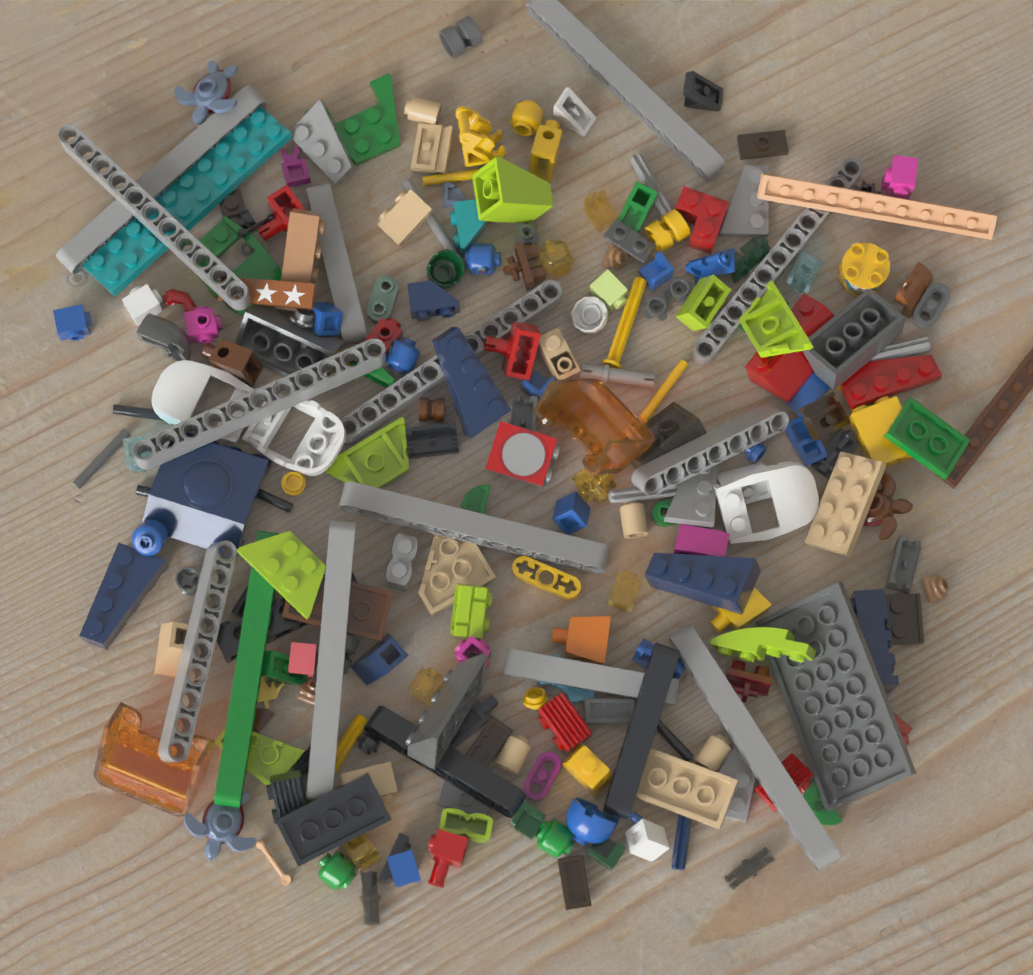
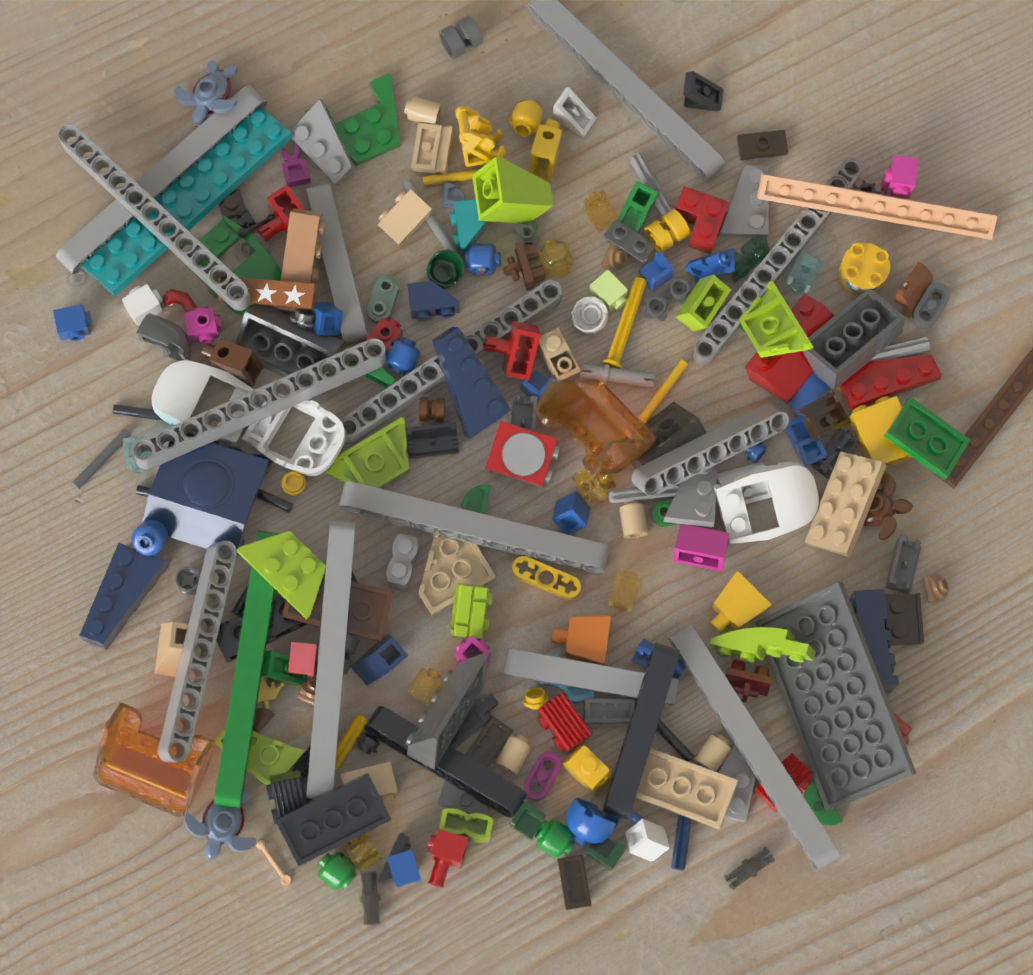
(706, 579): dark blue wedge -> none

